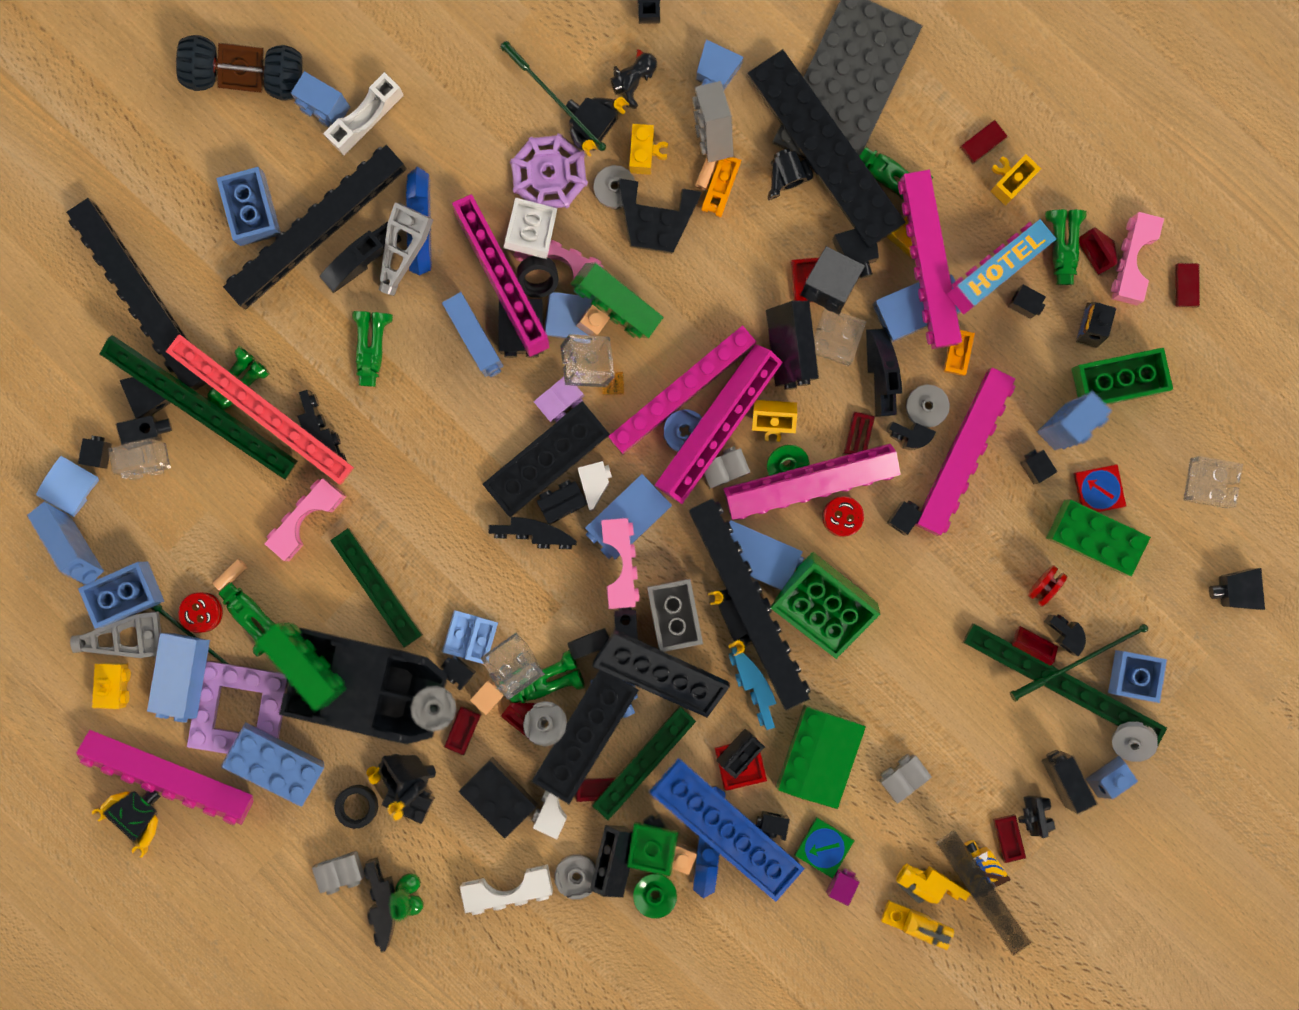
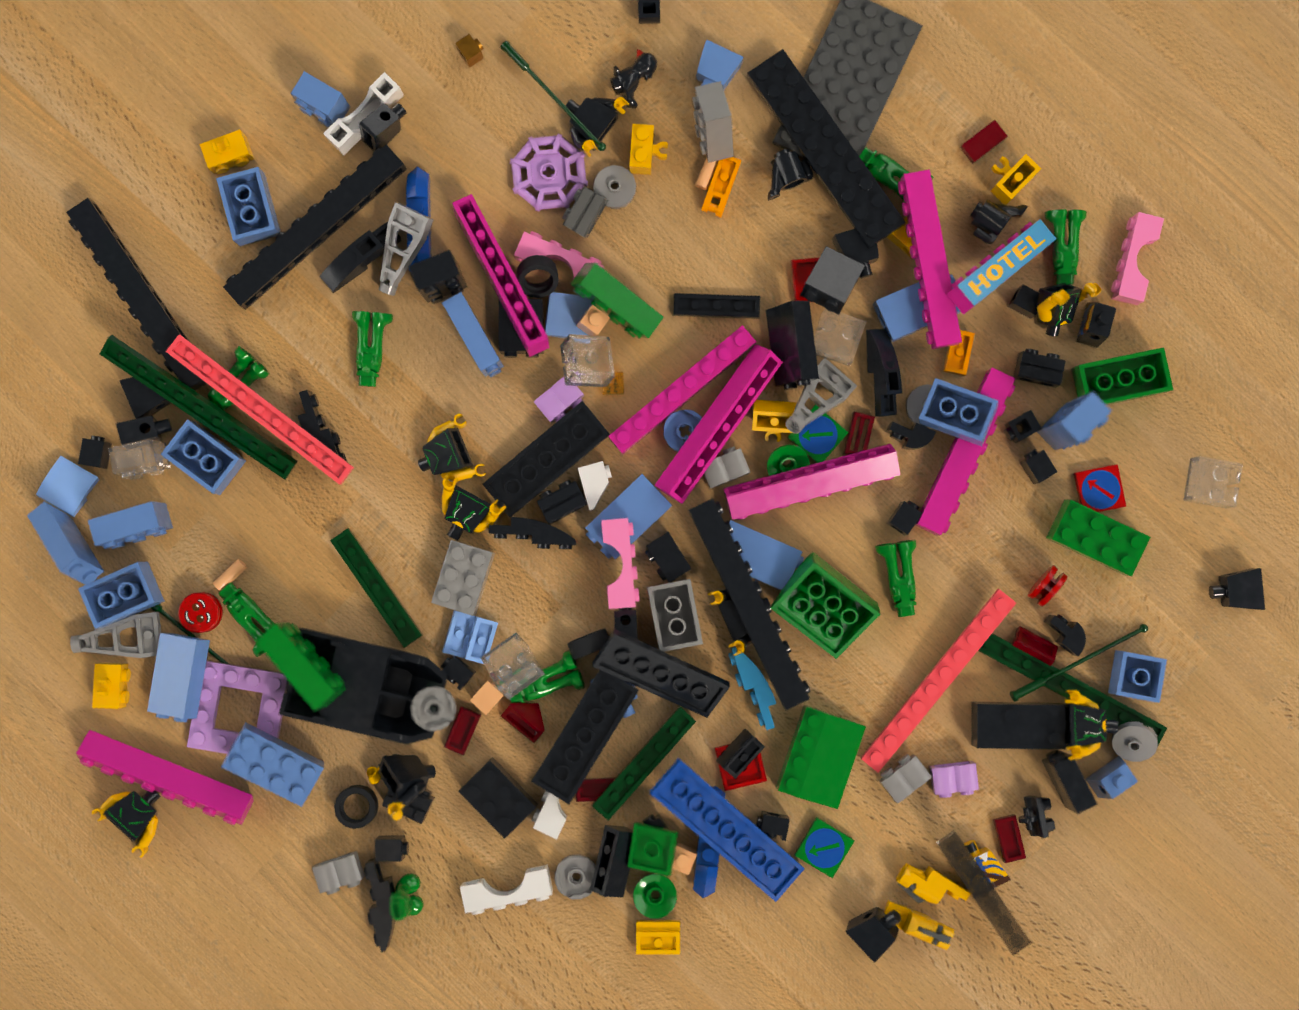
(130, 525): none -> medium blue brick
(203, 457): none -> medium blue brick
(227, 152): none -> yellow brick
(238, 67): black plate -> none
(286, 539): bright pink arch -> none
(381, 126): none -> black torso
(391, 848): none -> black brick
(438, 277): none -> black brick
(447, 453): none -> black torso
(463, 577): none -> light grey brick
(466, 510): none -> torso
(470, 50): none -> pearl gold plate
(530, 228): white plate -> none
(535, 723): light grey plate -> none
(585, 211): none -> dark grey brick
(653, 226): black wing -> none
(657, 937): none -> yellow plate
(668, 557): none -> black brick
(716, 306): none -> black tile
(819, 437): none -> tile
(833, 381): none -> light grey plate
(843, 516): red head -> none
(843, 886): magenta brick -> none
(874, 931): none -> black torso
(904, 587): none -> green piece
(938, 680): none -> coral plate
(954, 778): none -> lavender brick
(958, 412): none -> medium blue brick
(992, 218): none -> black piece
(1018, 725): none -> black brick
(1028, 423): none -> black brick
(1039, 368): none -> black brick
(1059, 303): none -> torso
(1085, 725): none -> torso
(1099, 250): dark red slope -> none
(1187, 285): dark red tile -> none

